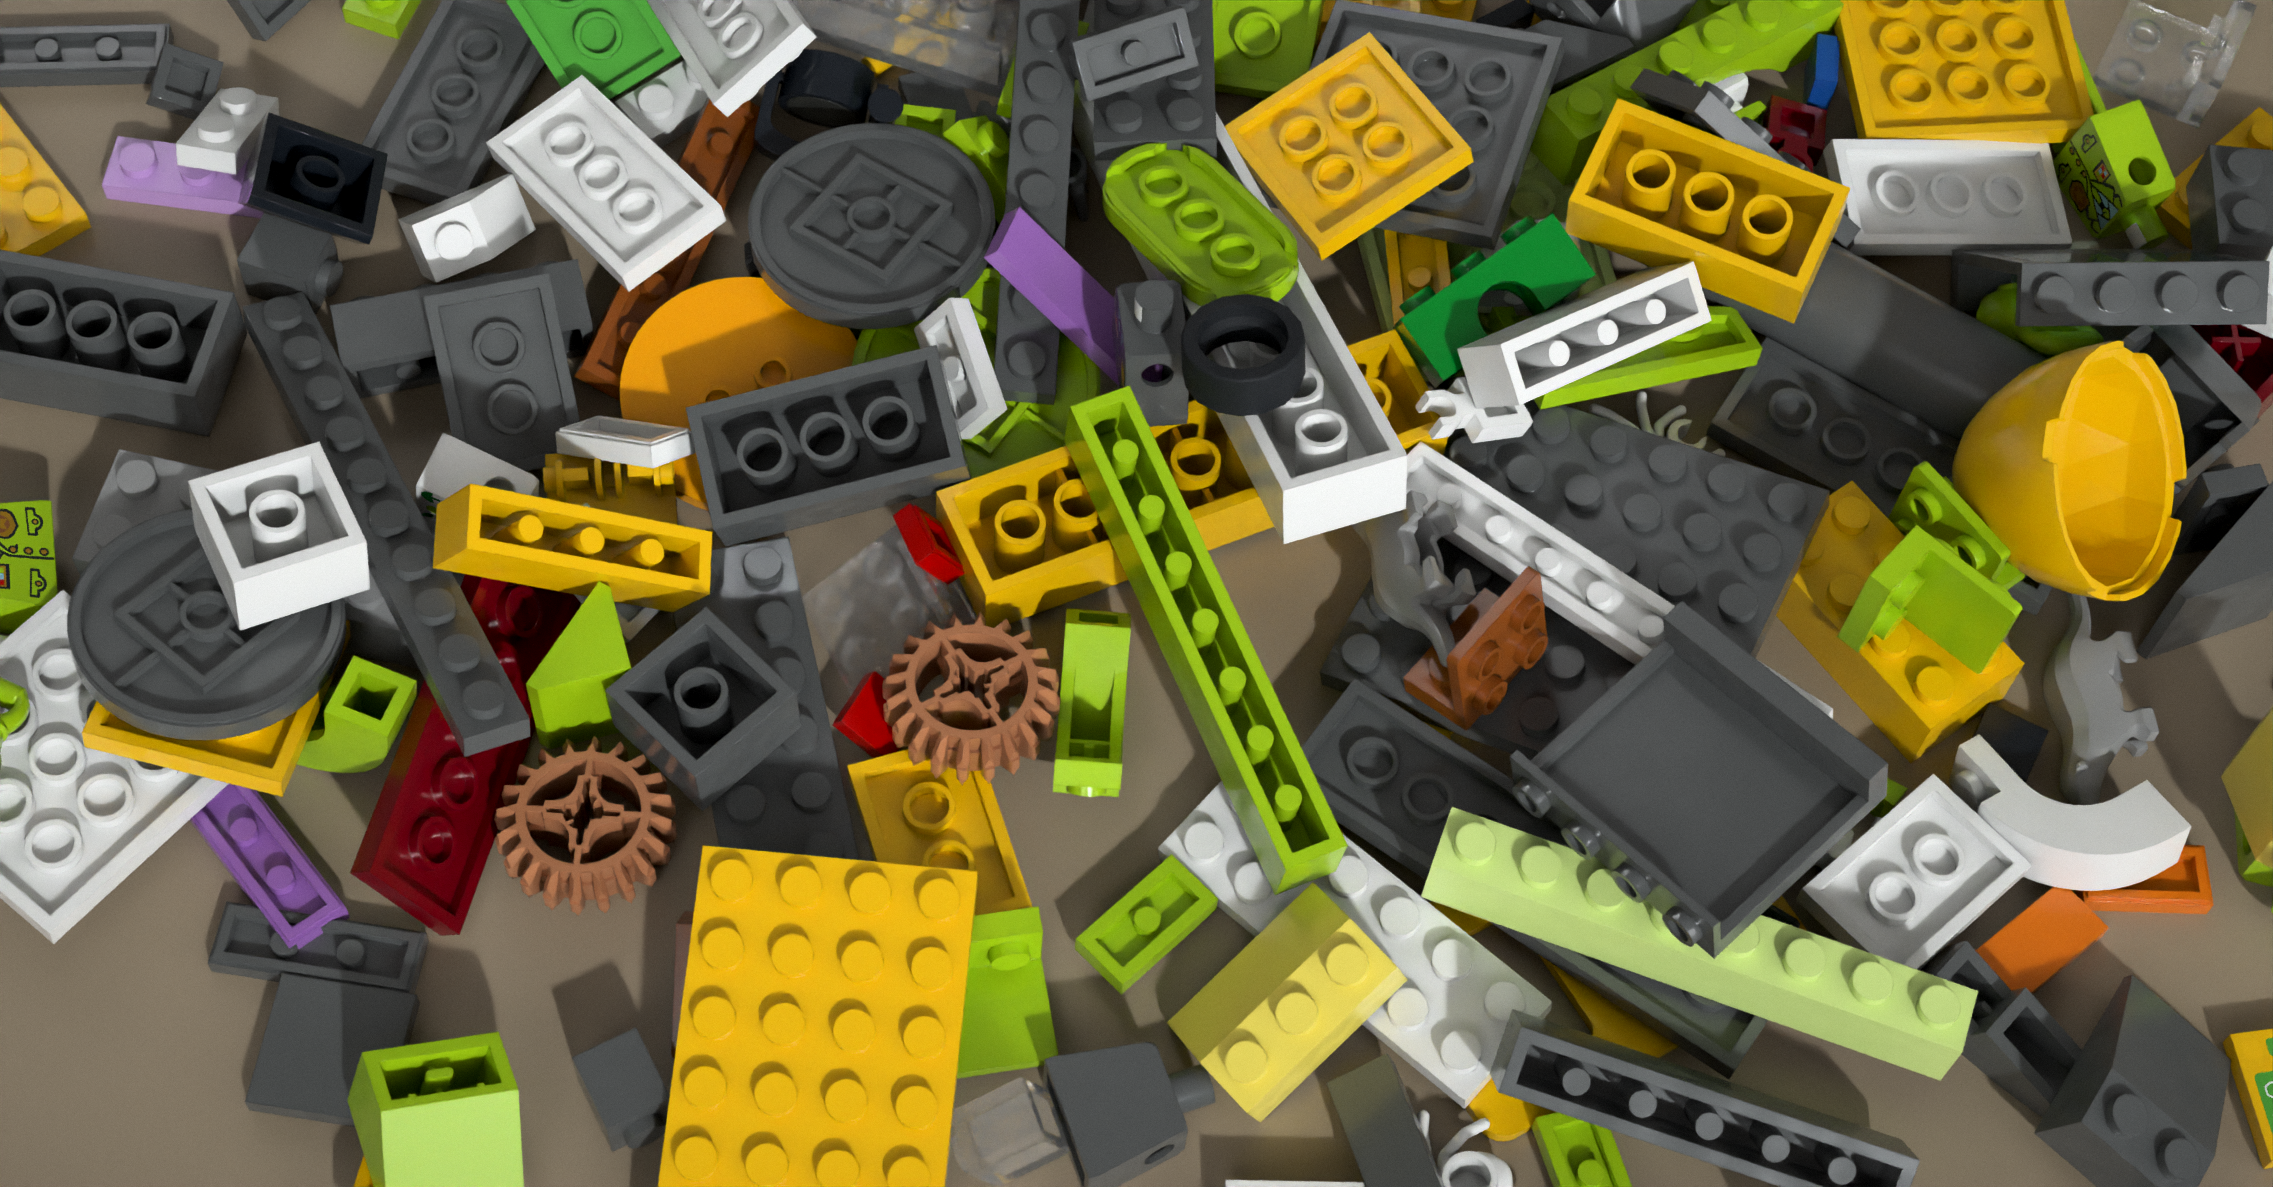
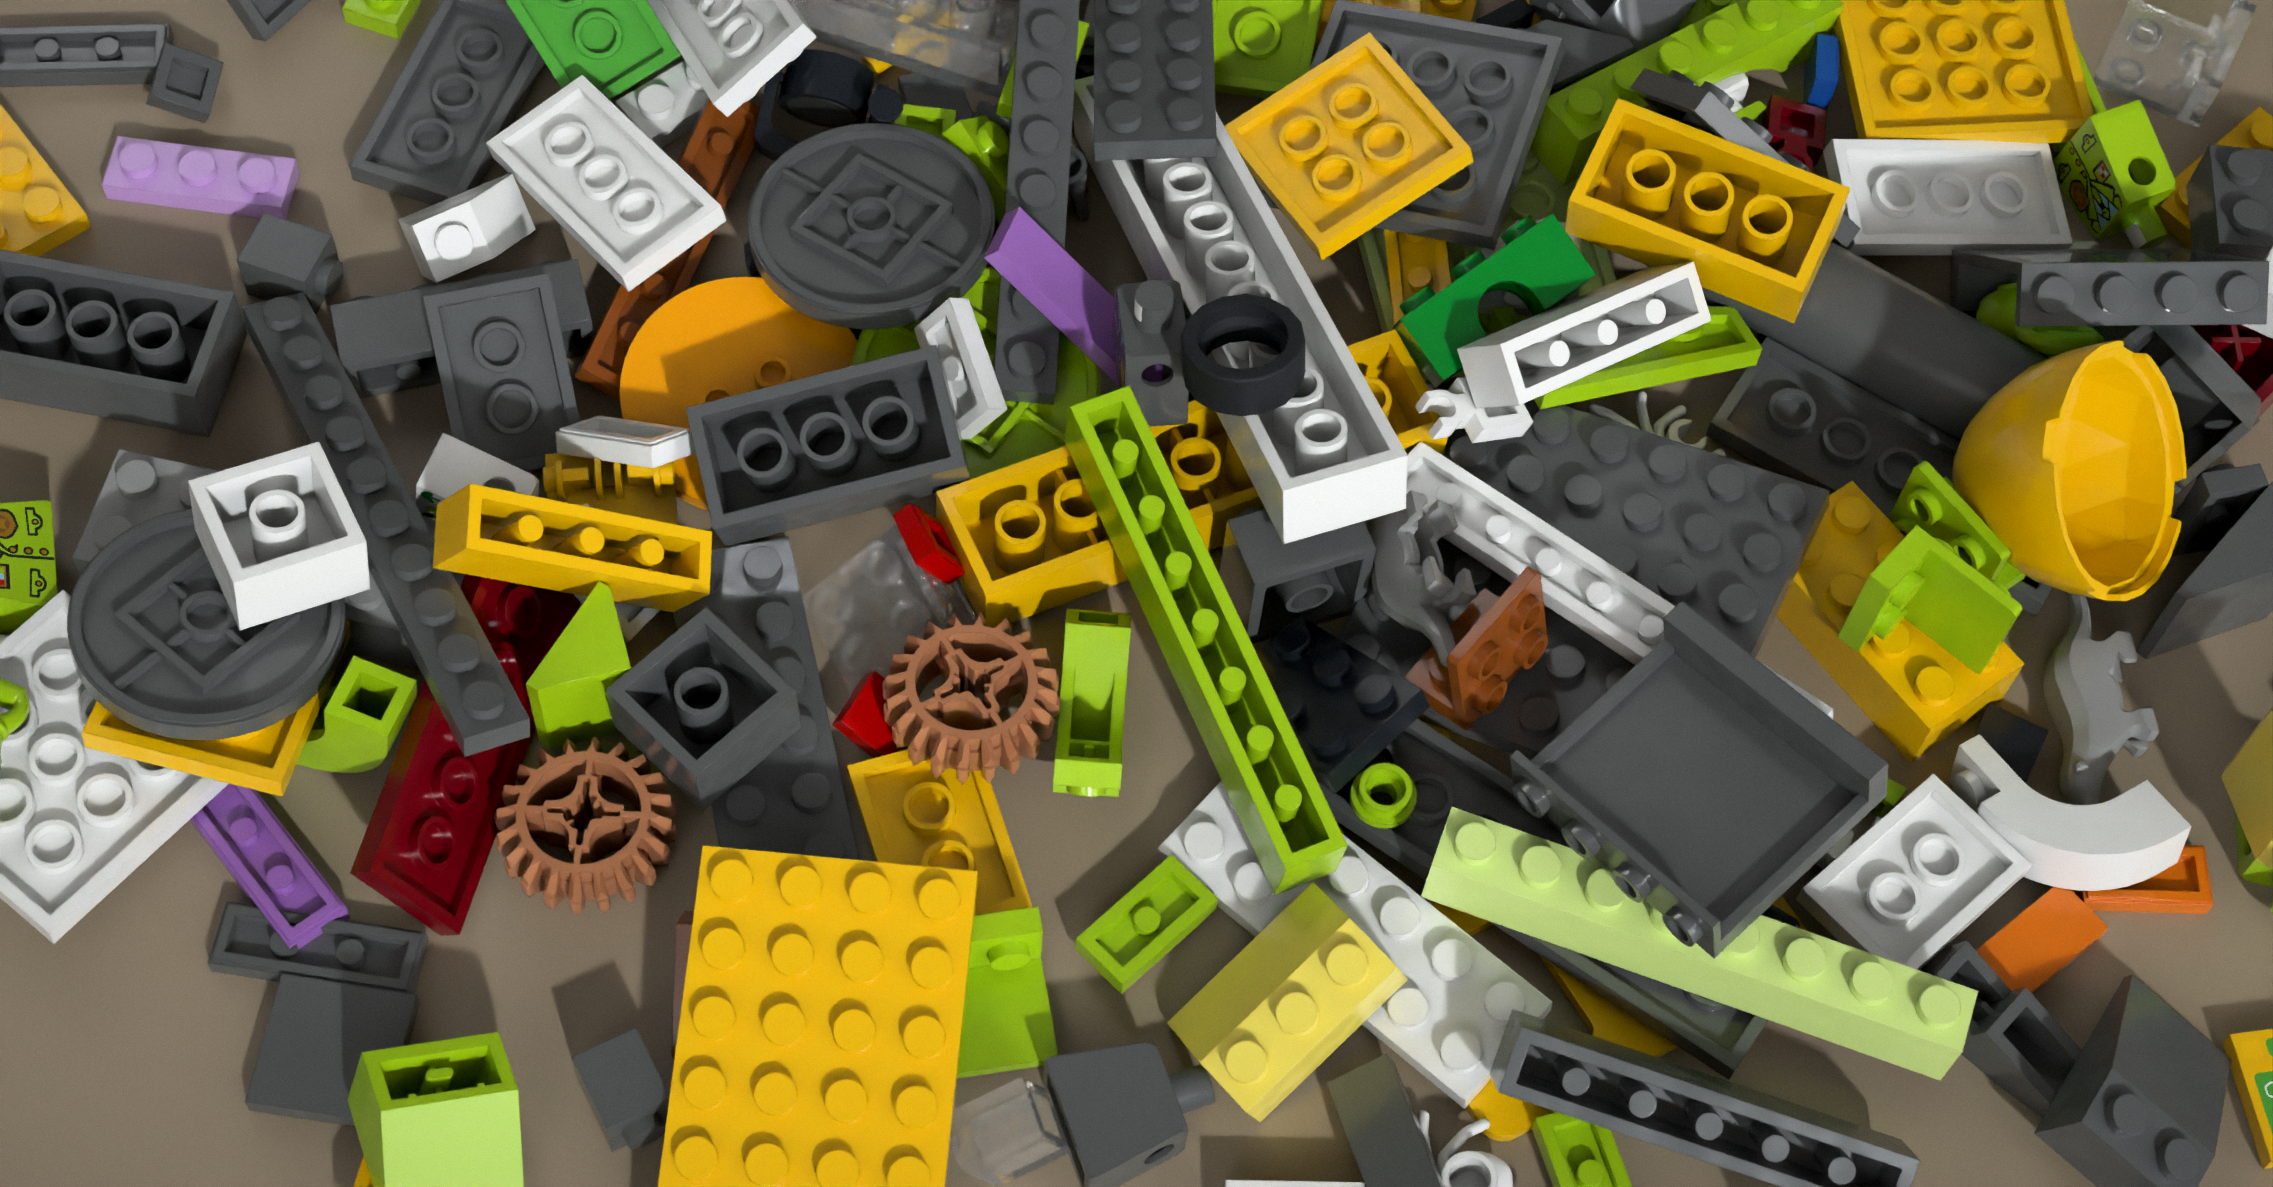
(225, 131): white plate -> none
(314, 179): black slope -> none
(1132, 52): dark grey plate -> none
(1199, 224): lime tile -> none
(1306, 577): none -> dark grey brick
(1337, 699): none -> black plate
(1387, 779): none -> lime plate

